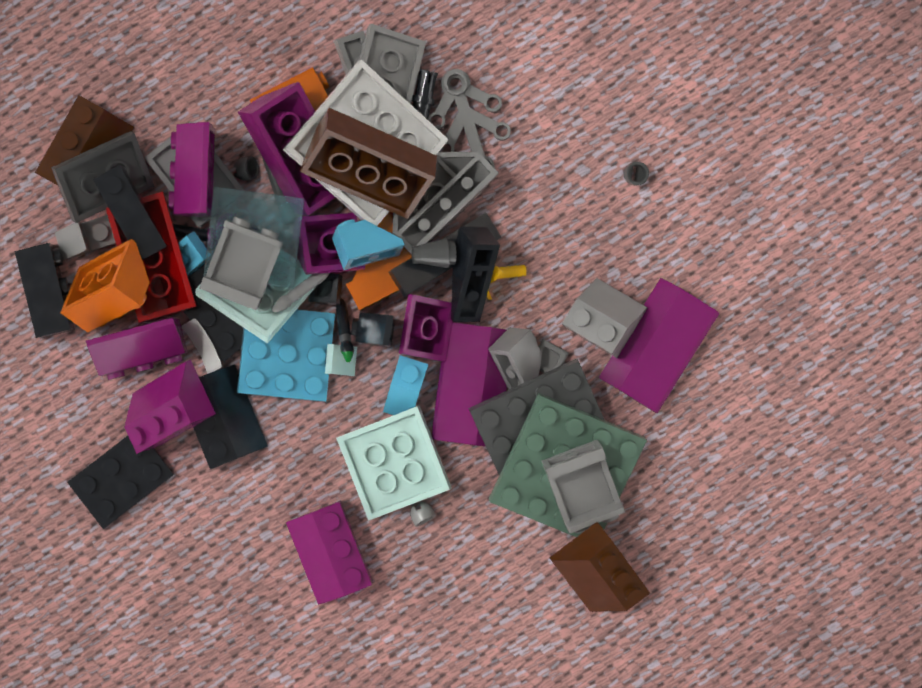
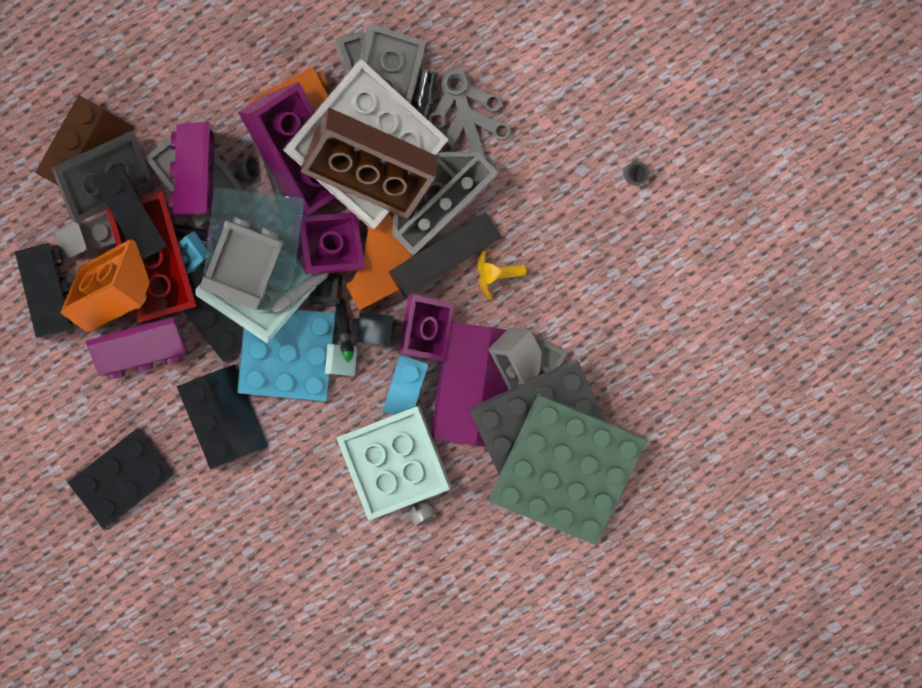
(167, 408): magenta slope -> none
(203, 344): white sticker -> none
(329, 553): magenta slope -> none
(364, 243): medium azure slope -> none
(436, 253): dark grey cone -> none
(472, 272): black slope -> none
(583, 487): light grey panel -> none
(599, 572): reddish brown slope -> none
(604, 317): light grey slope -> none
(660, 345): magenta slope -> none

